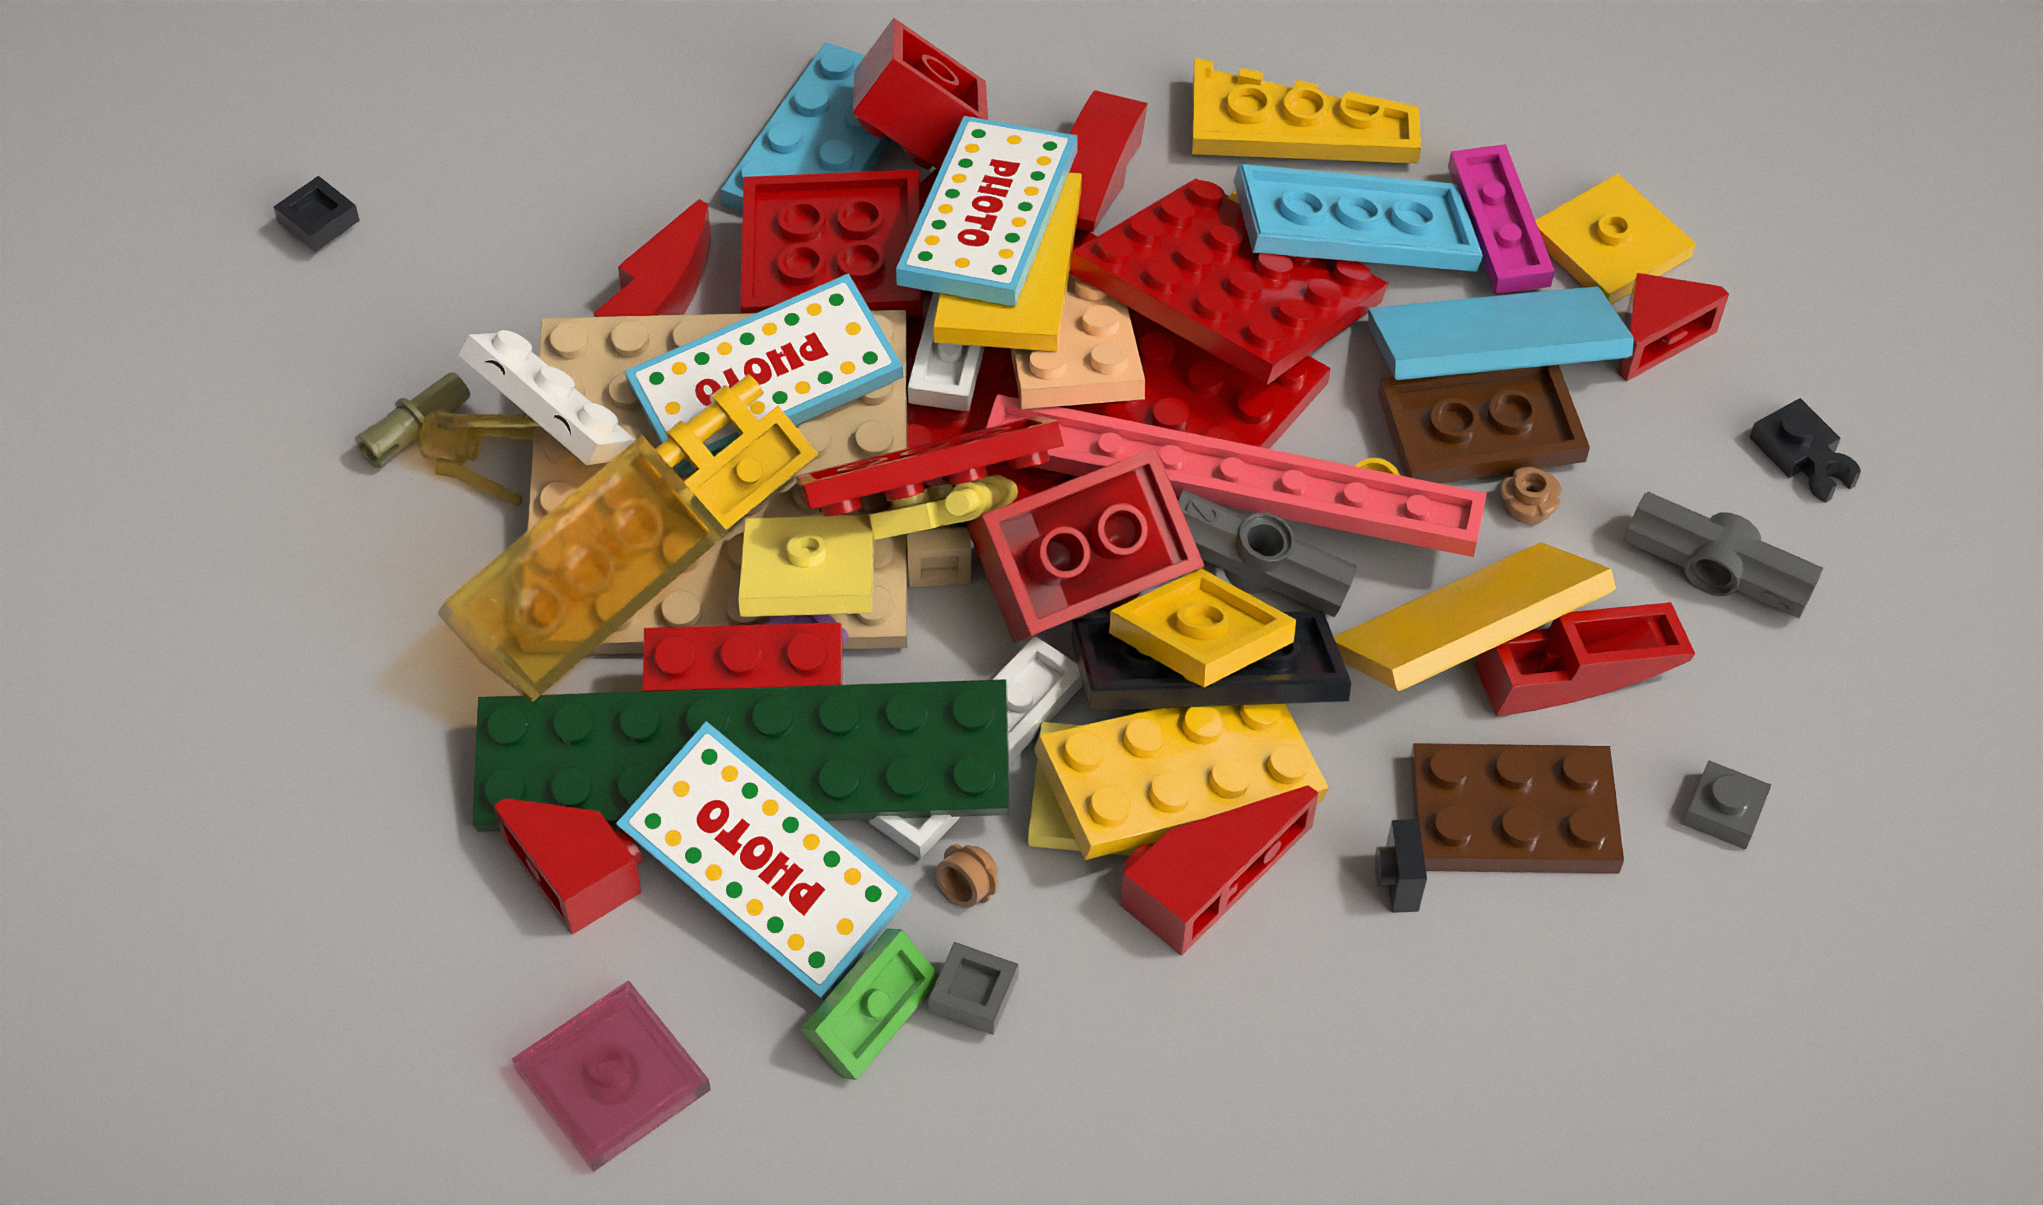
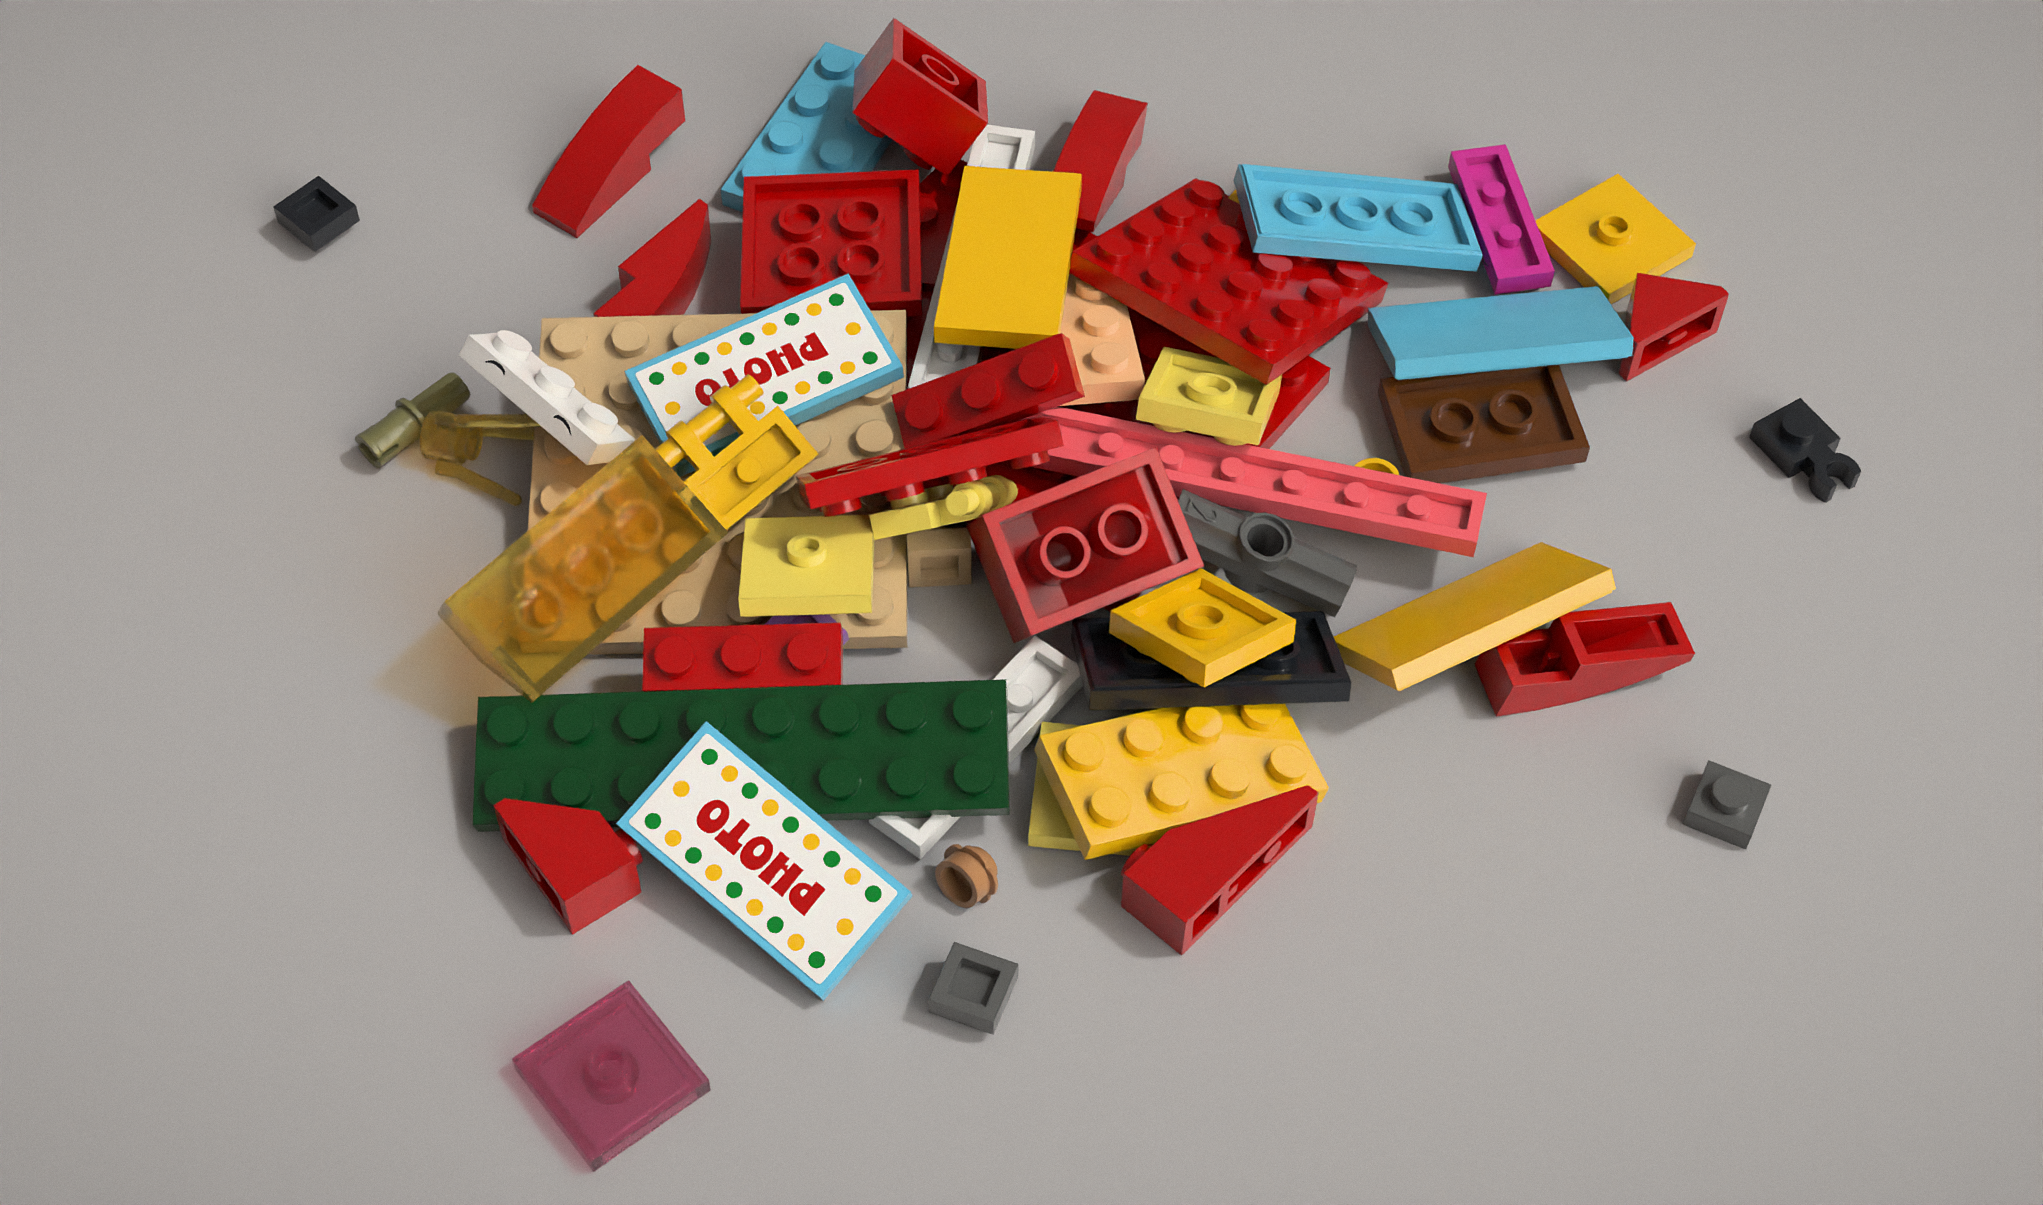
(610, 151): none -> red slope
(871, 1003): bright green plate -> none
(987, 211): tile -> none
(990, 392): none -> red plate
(1206, 398): none -> light yellow plate
(1274, 120): yellow wing -> none
(1402, 866): black plate -> none
(1516, 808): reddish brown plate -> none
(1530, 506): medium nougat plate -> none
(1723, 554): dark grey piece -> none

